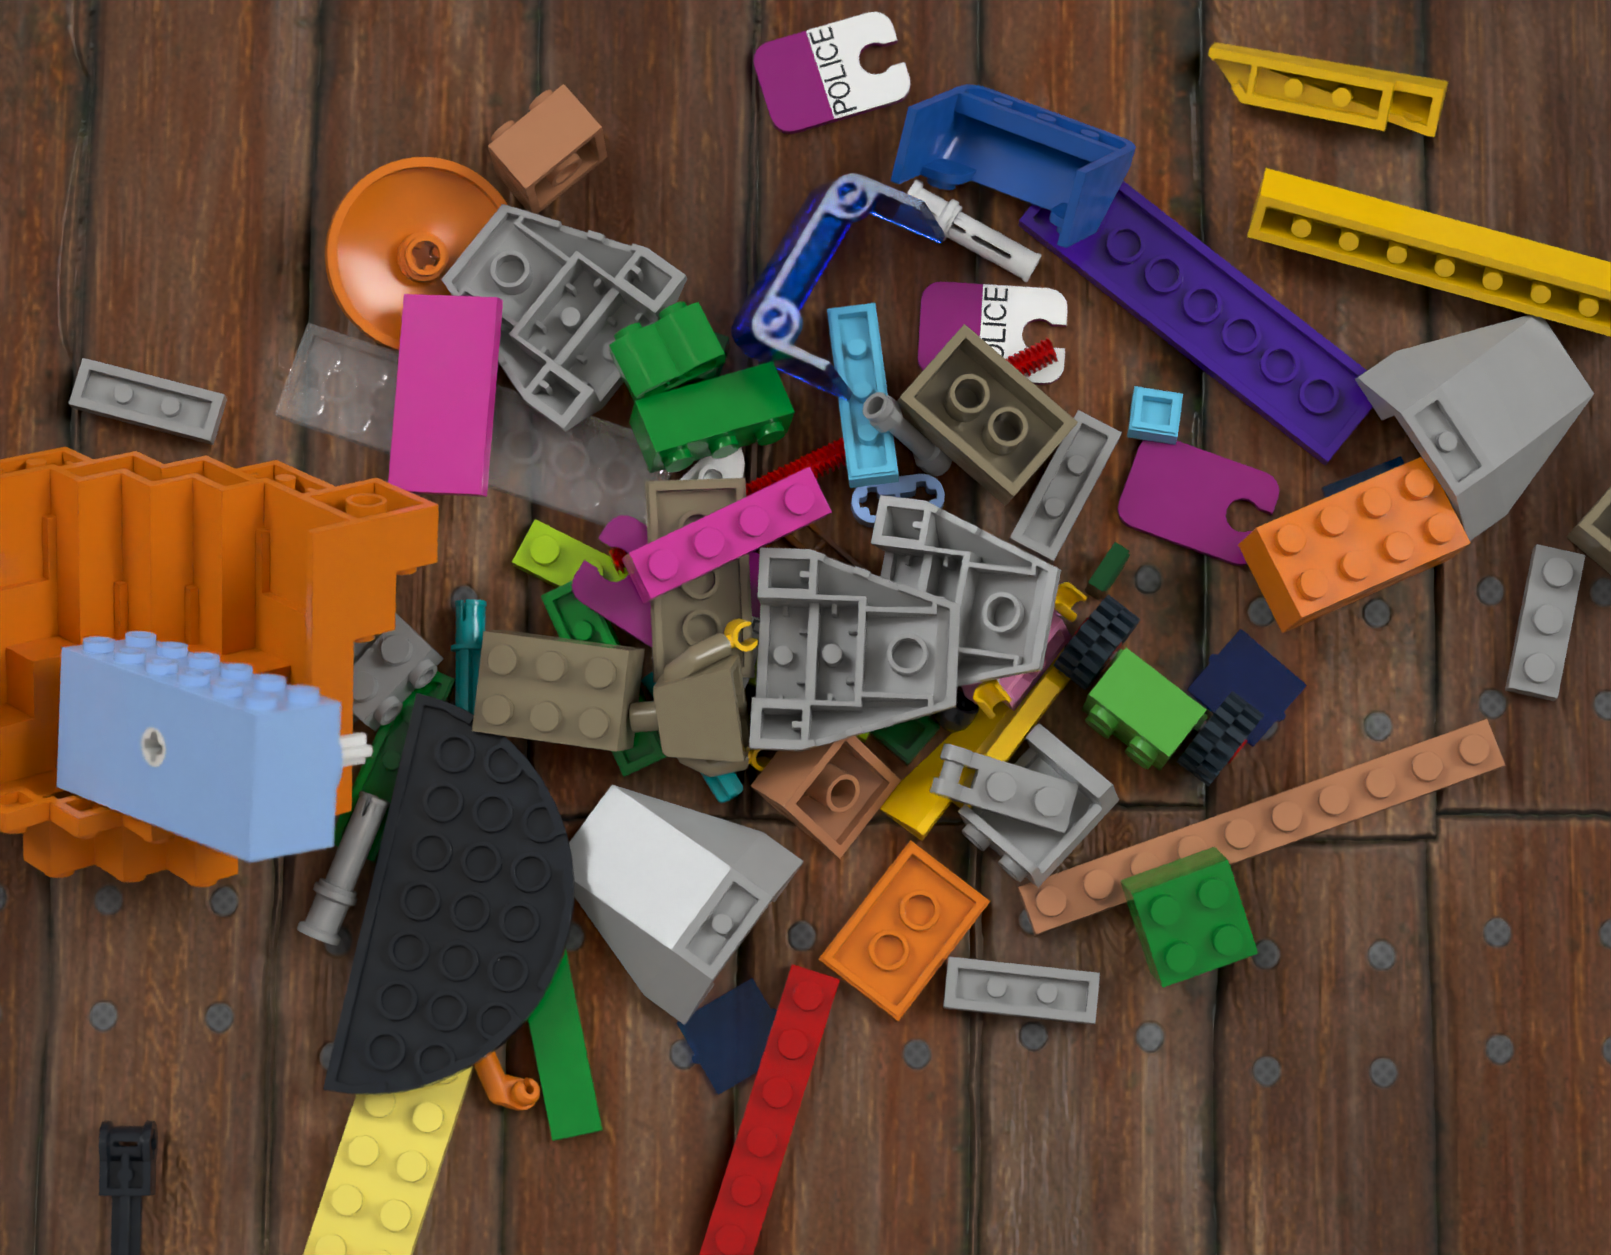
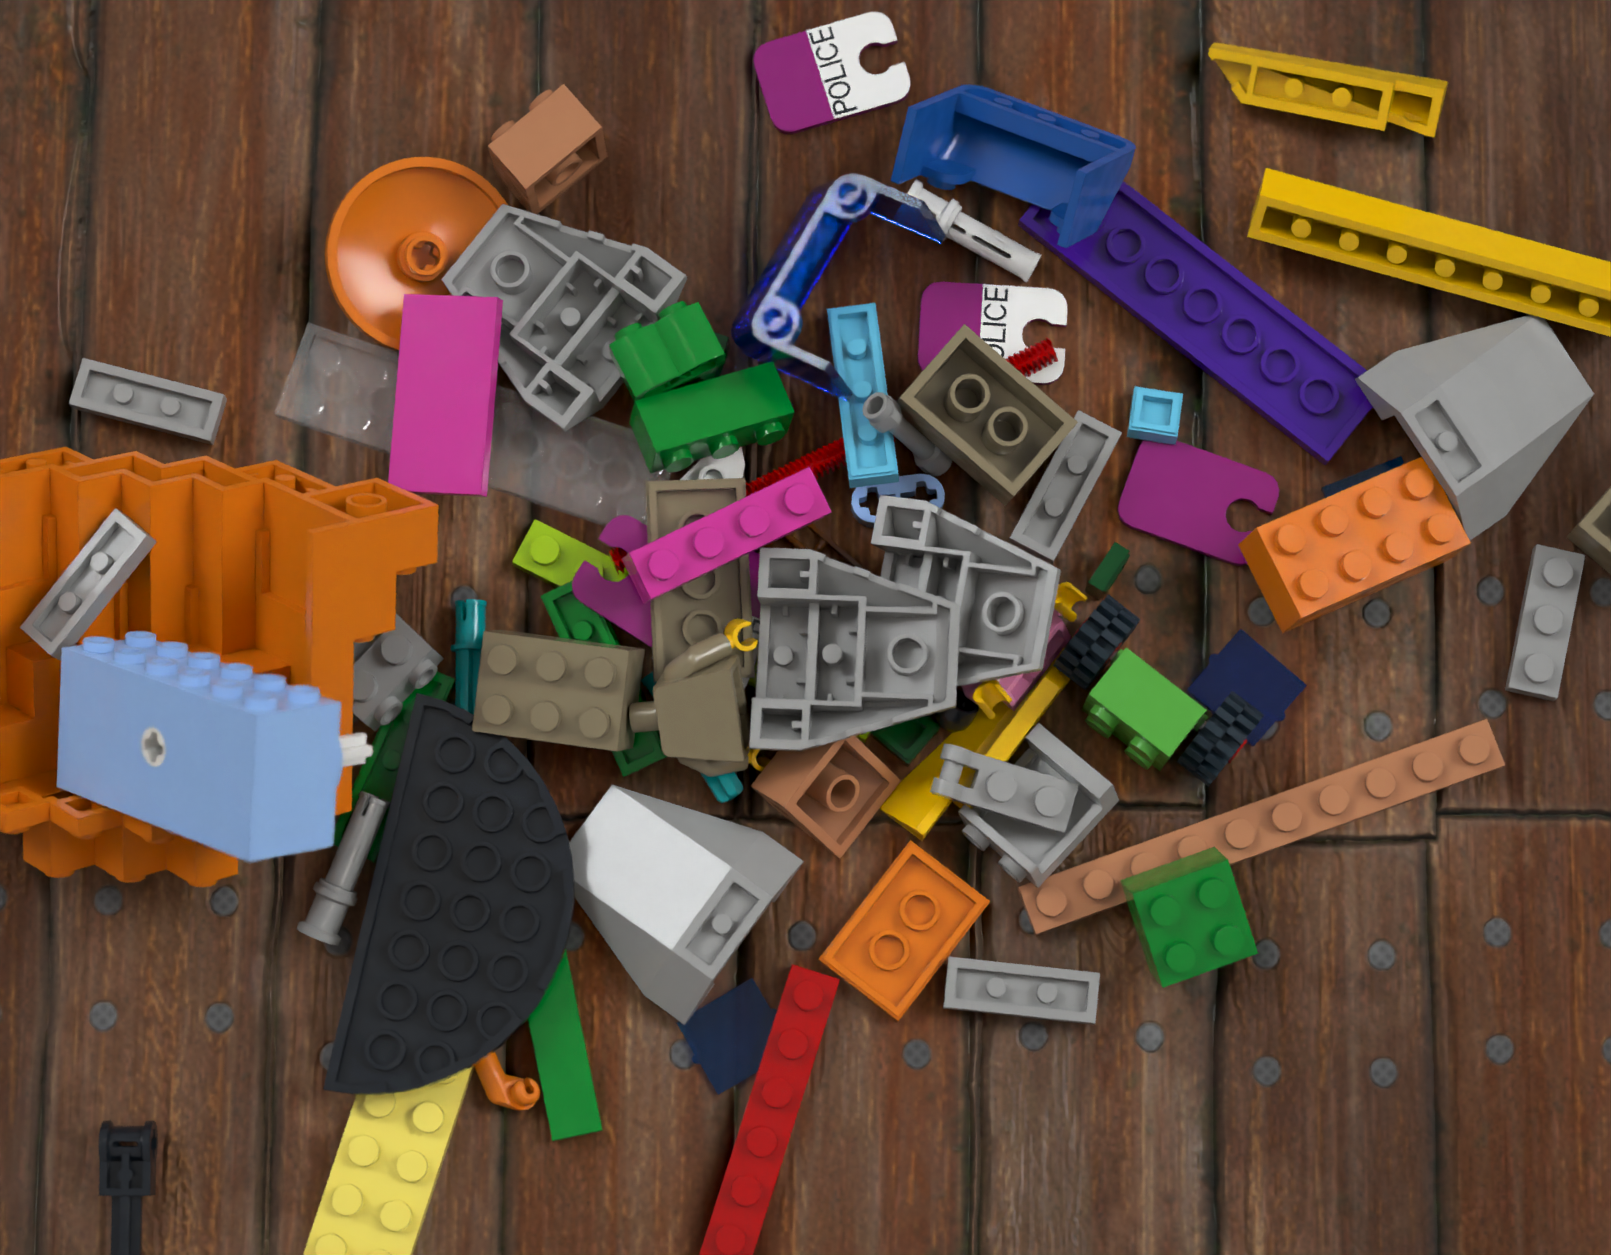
(88, 583): none -> light grey plate

